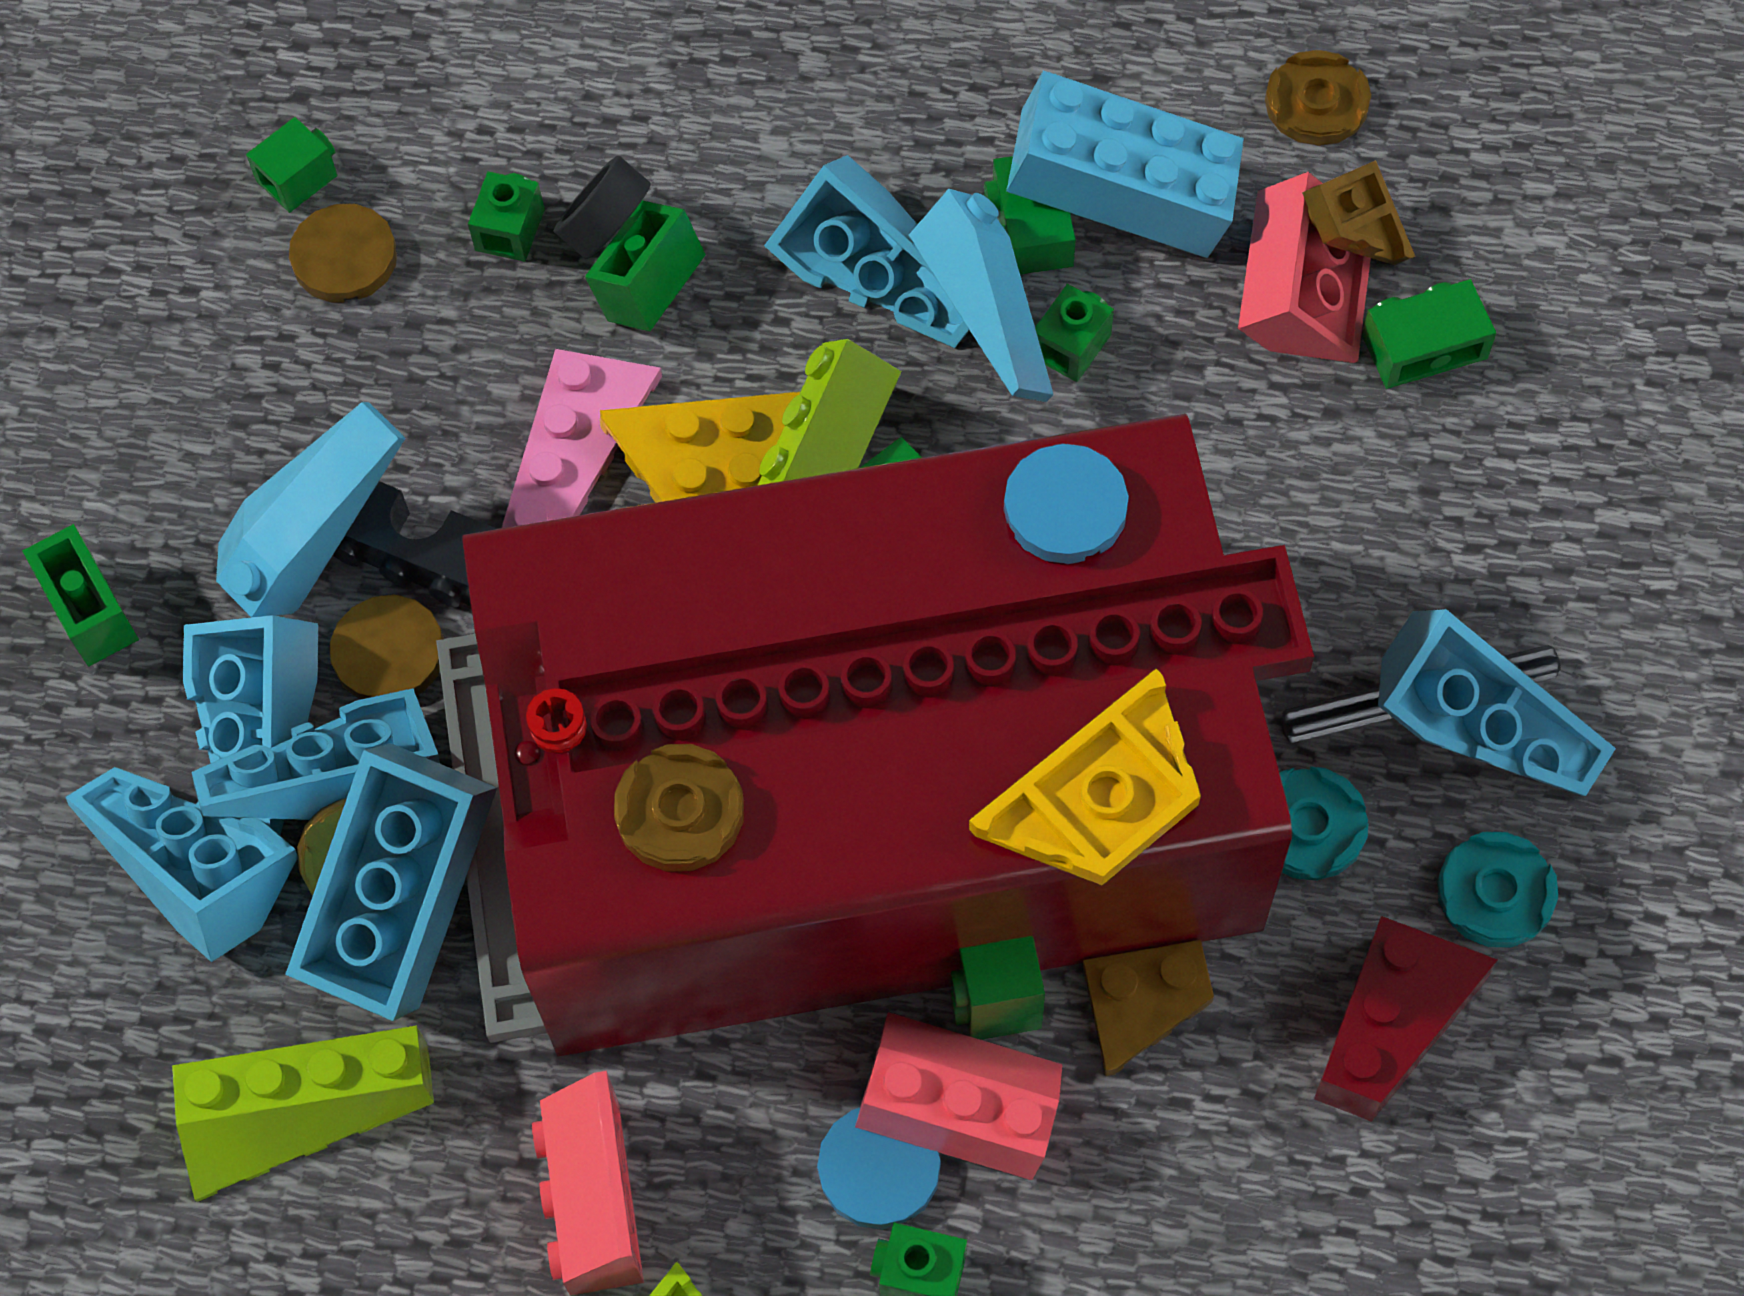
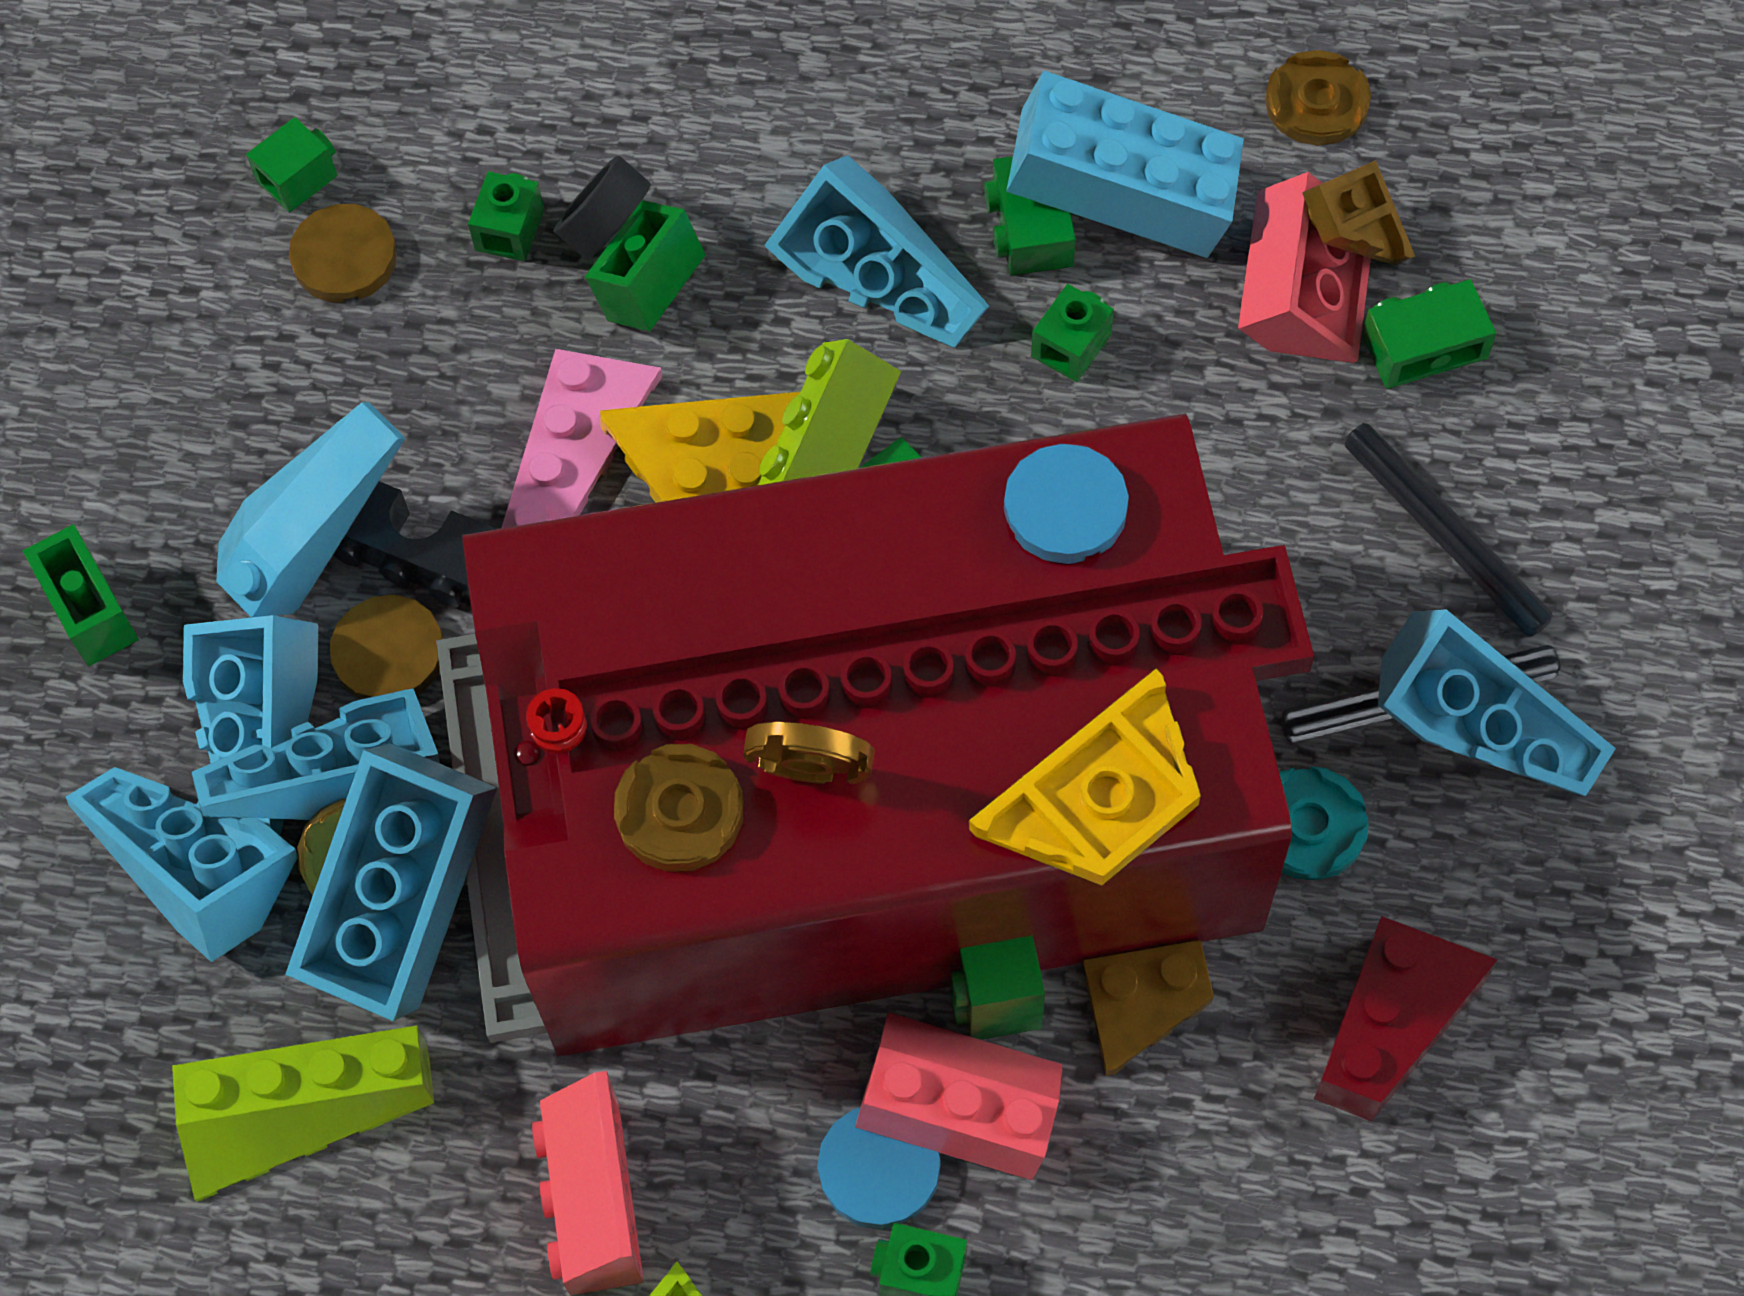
(808, 752): none -> pearl gold tile
(982, 280): medium azure wedge -> none
(1448, 530): none -> black axle
(1485, 904): teal tile -> none

